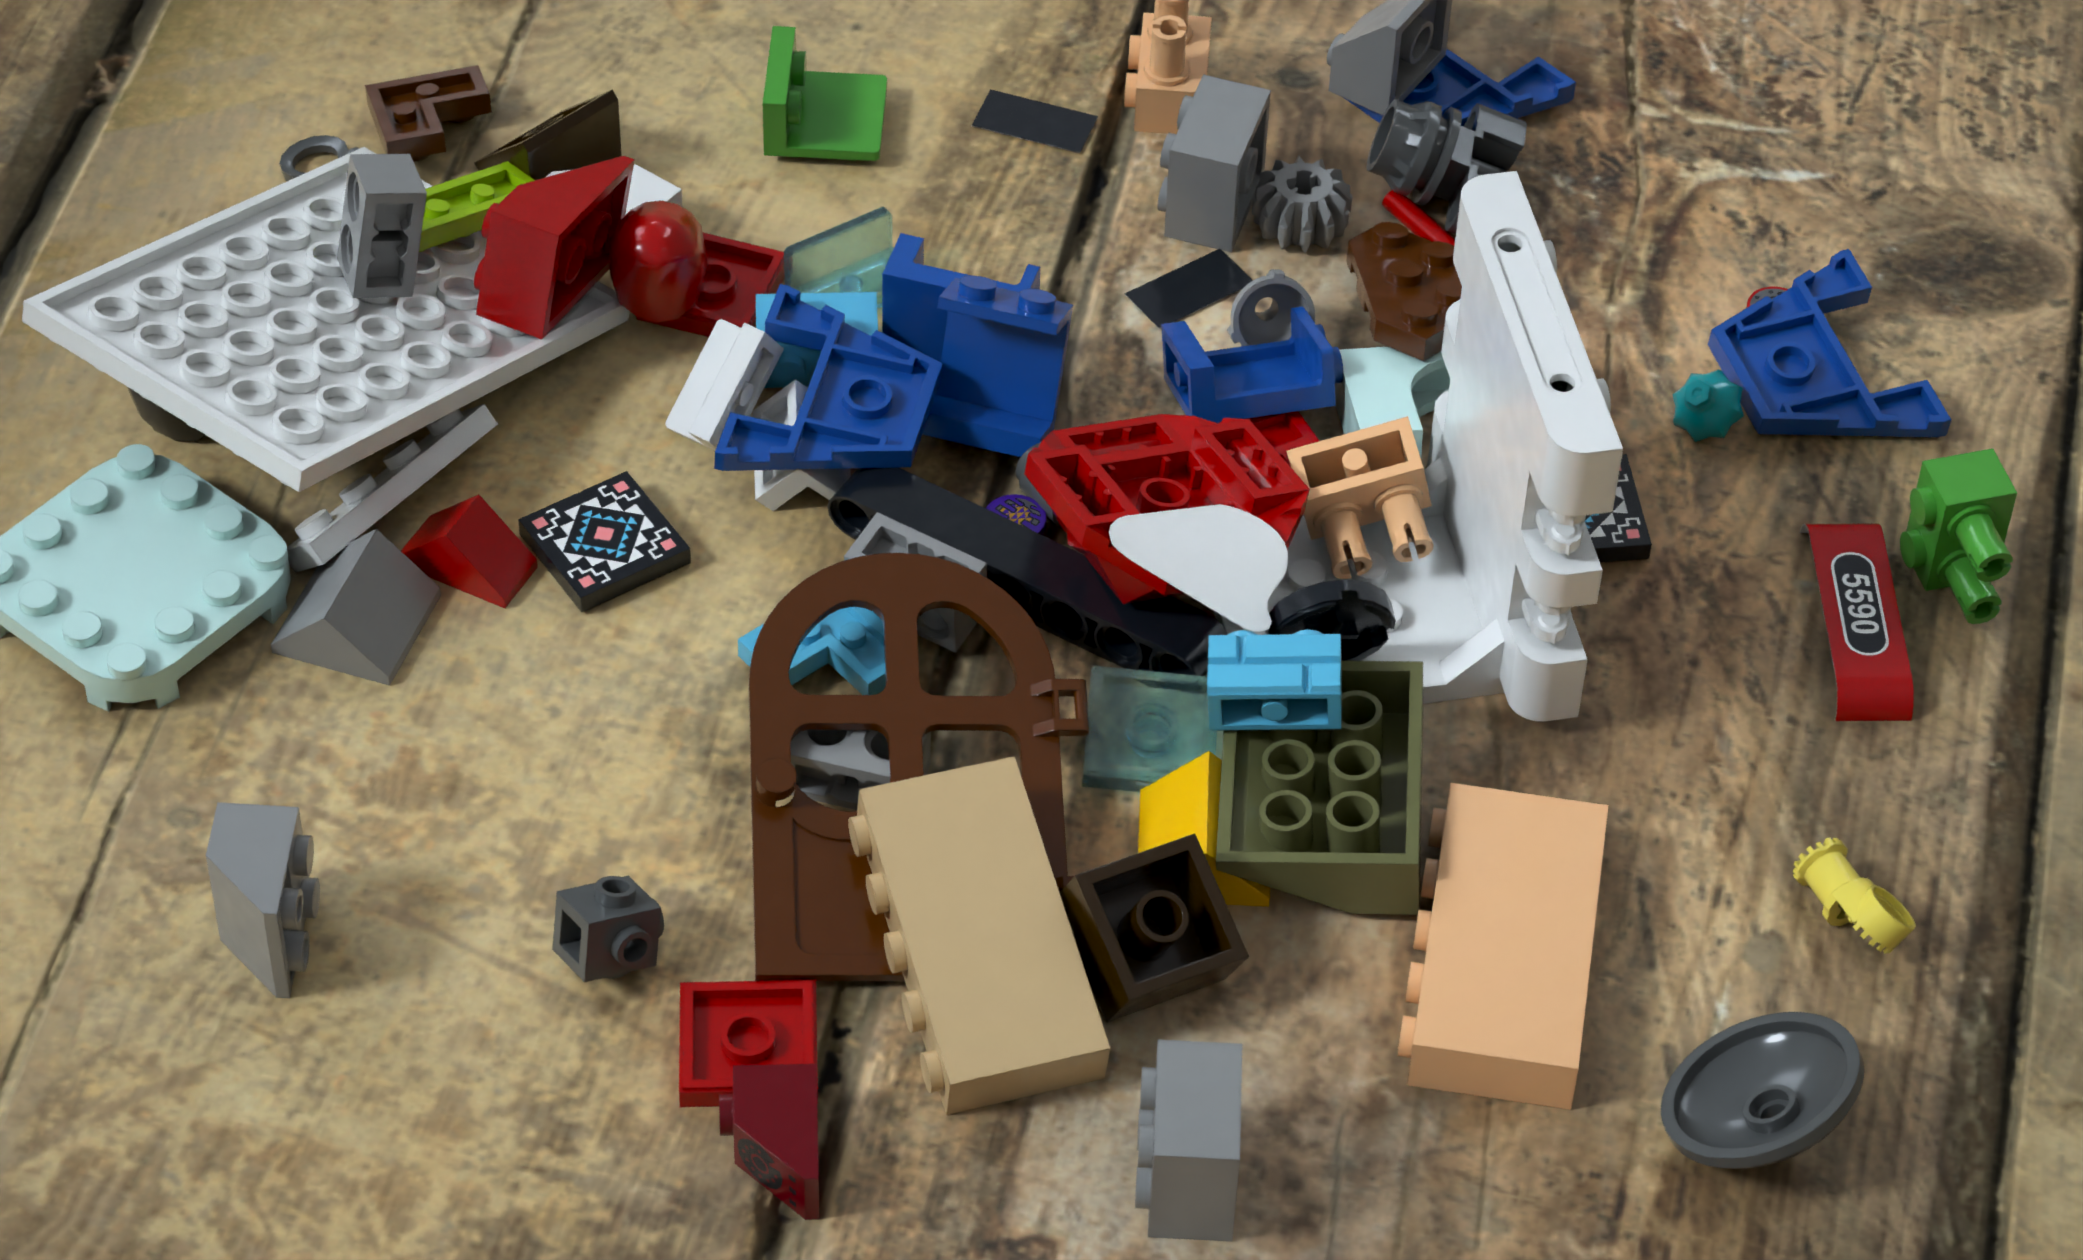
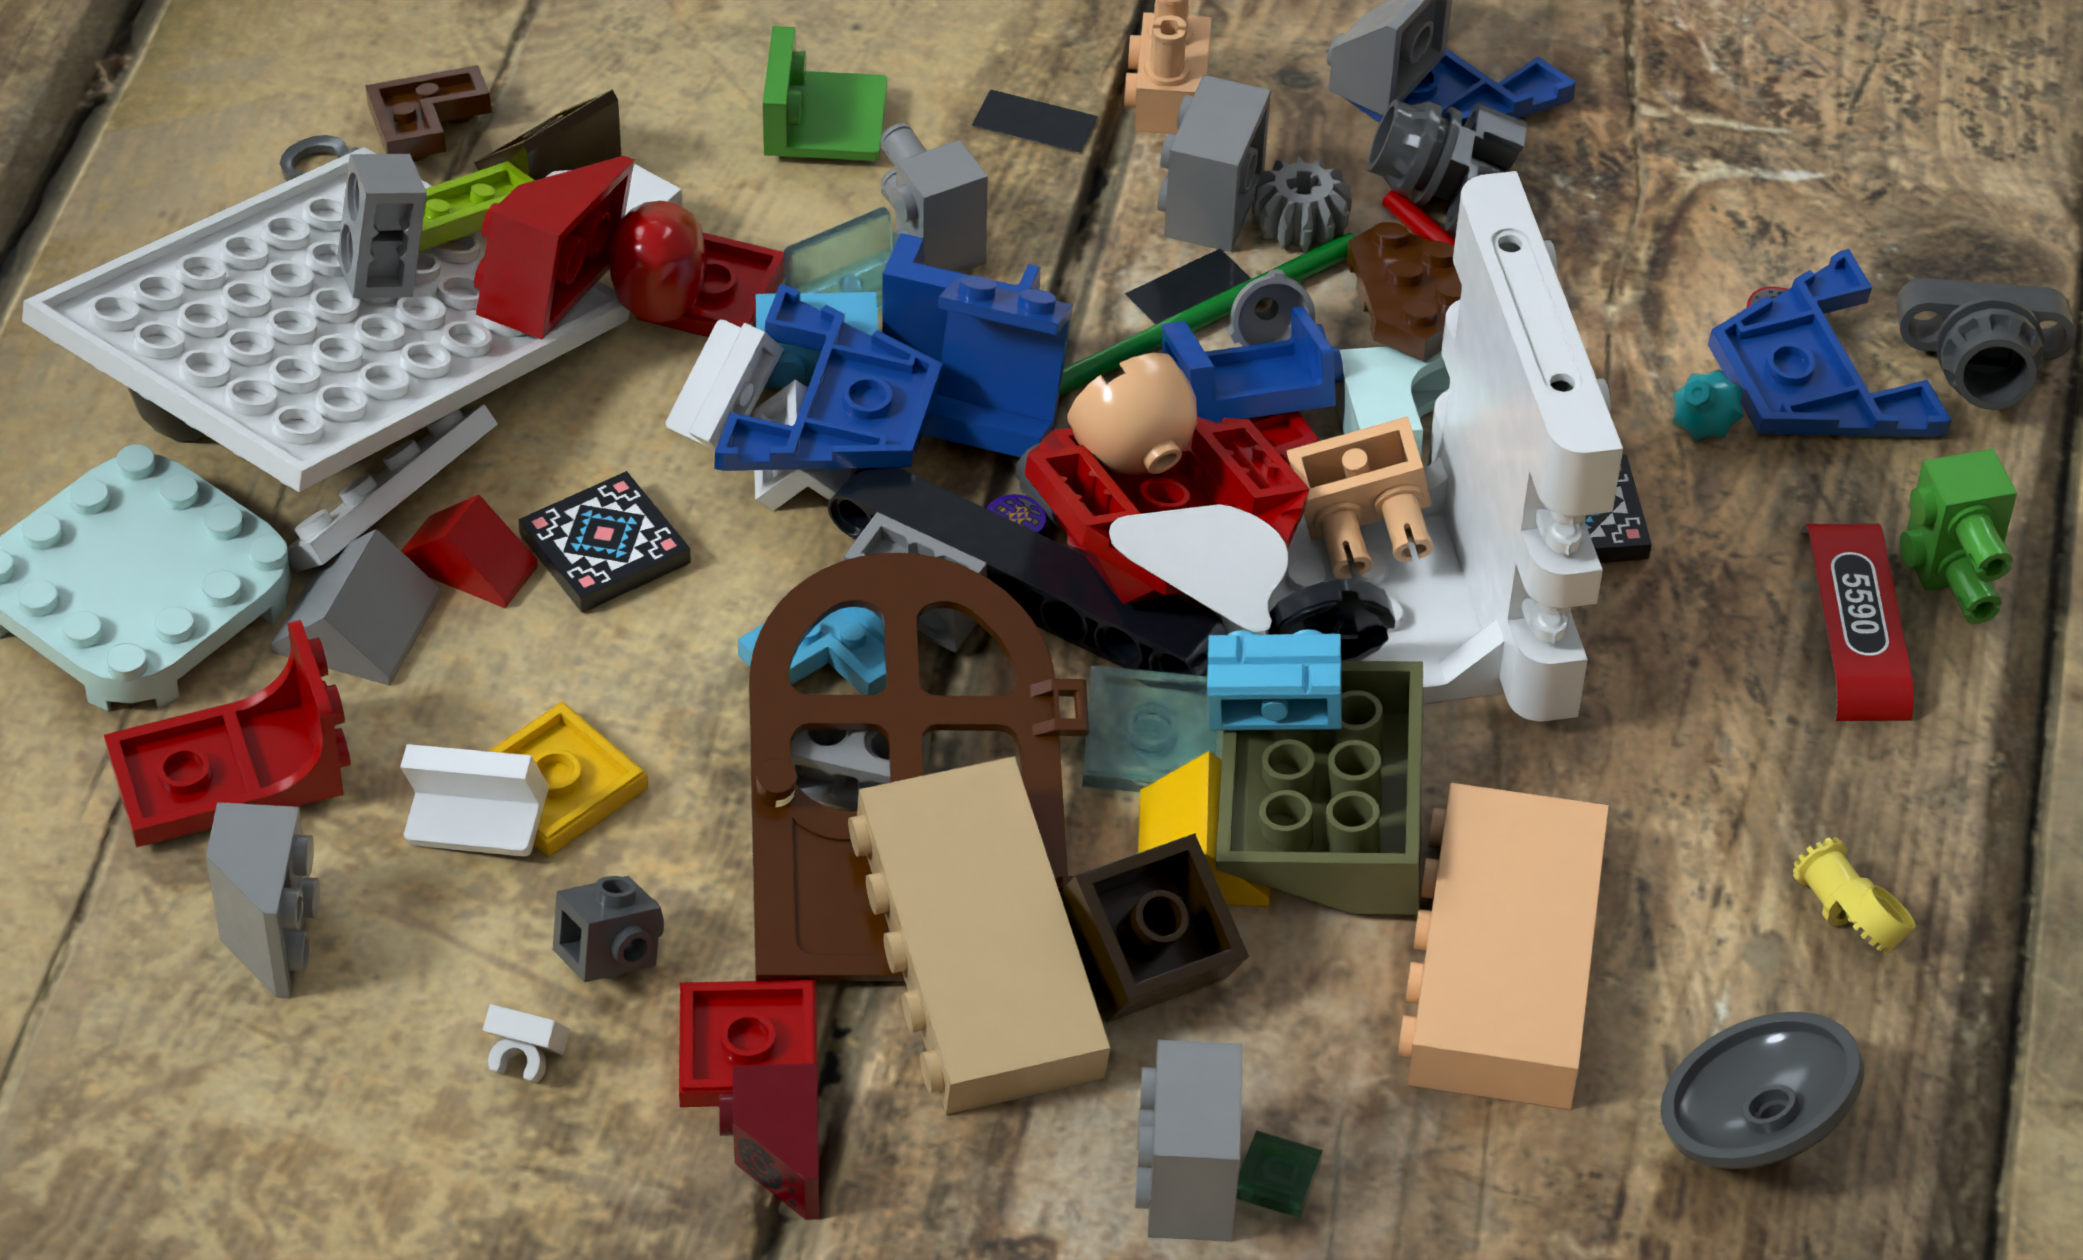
(251, 751): none -> red bracket
(473, 800): none -> white panel
(526, 1034): none -> white tile
(583, 773): none -> yellow tile
(937, 198): none -> light grey brick
(1137, 418): none -> light nougat cylinder
(1196, 316): none -> green piece
(1278, 1174): none -> clear green tile
(1986, 334): none -> dark grey beam

